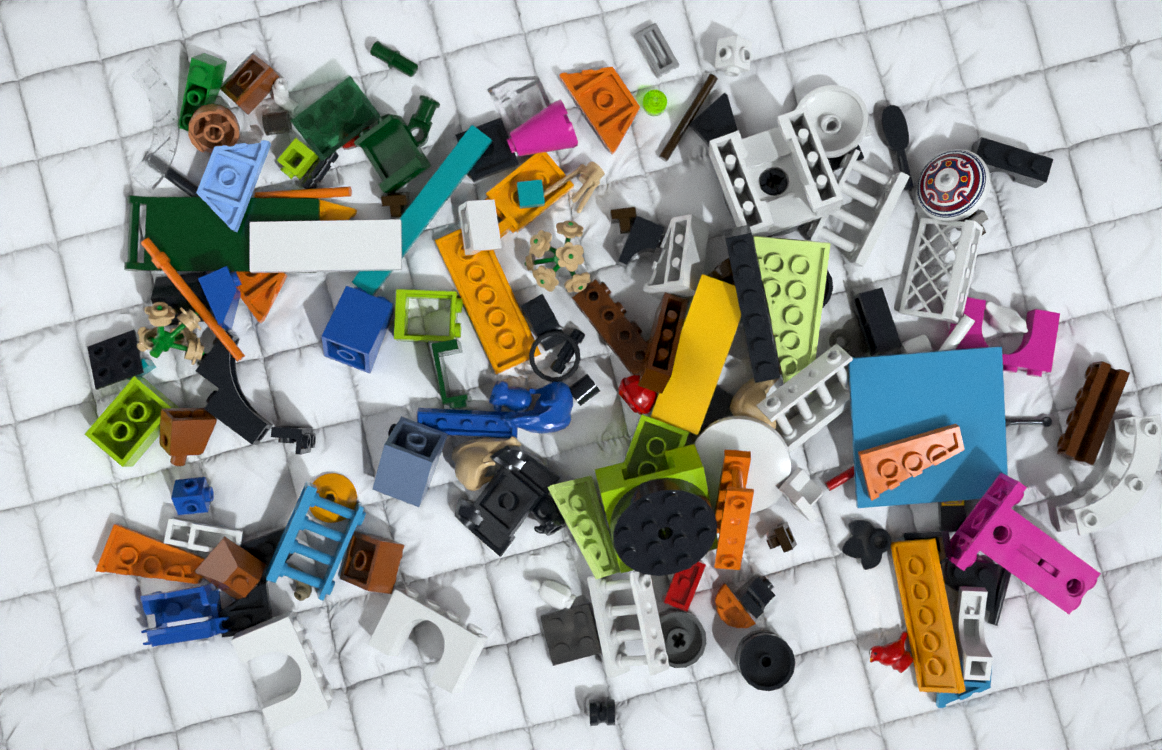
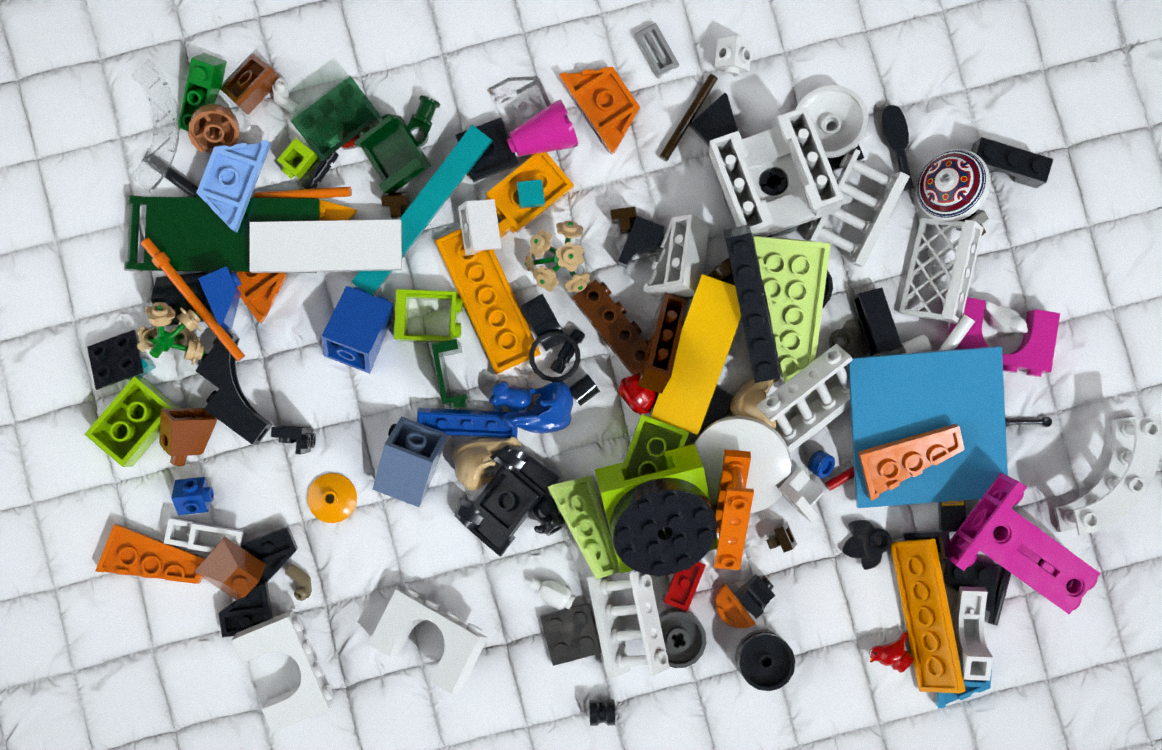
(181, 606): blue animal -> none
(277, 123): clear smoke piece -> none
(299, 521): dark azure fence -> none
(372, 562): dark orange slope -> none
(394, 59): dark green axle -> none
(589, 177): tan plant -> none
(654, 108): clear neon green tile -> none
(821, 464): none -> blue tile
(1092, 413): reddish brown brick -> none

